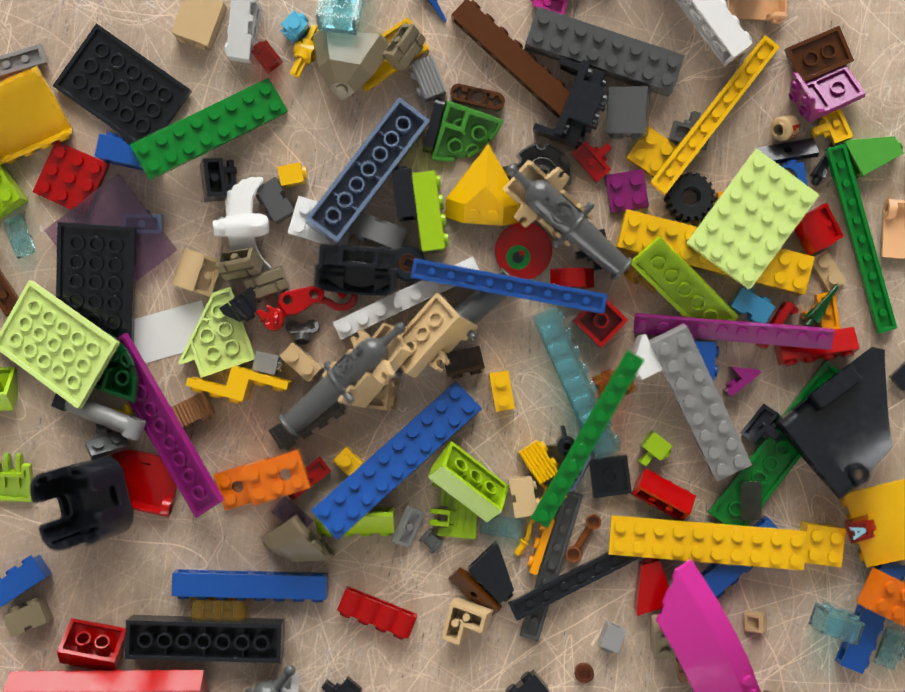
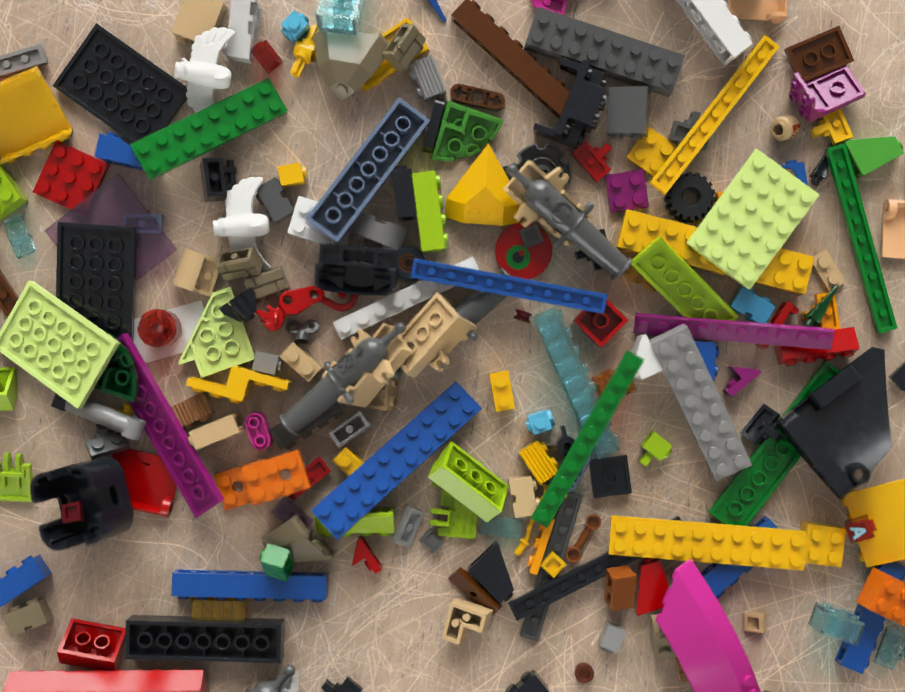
(72, 512): none -> dark red tile
(170, 328): none -> clear red brick
(202, 70): none -> white animal
(216, 431): none -> tan brick
(257, 429): none -> dark pink brick
(277, 562): none -> green brick
(350, 428): none -> light grey brick
(363, 551): none -> red slope
(377, 612): red brick -> none
(464, 361): dark brown bracket -> none
(523, 316): none -> dark red bush
(531, 236): none -> dark grey tile
(540, 421): none -> medium azure brick
(553, 564): none -> yellow tile
(573, 277): red brick -> none
(620, 587): none -> dark orange brick
(663, 495): red brick -> none
(750, 500): clear smoke plate -> none
(791, 150): black tile -> none
(818, 229): red brick -> none

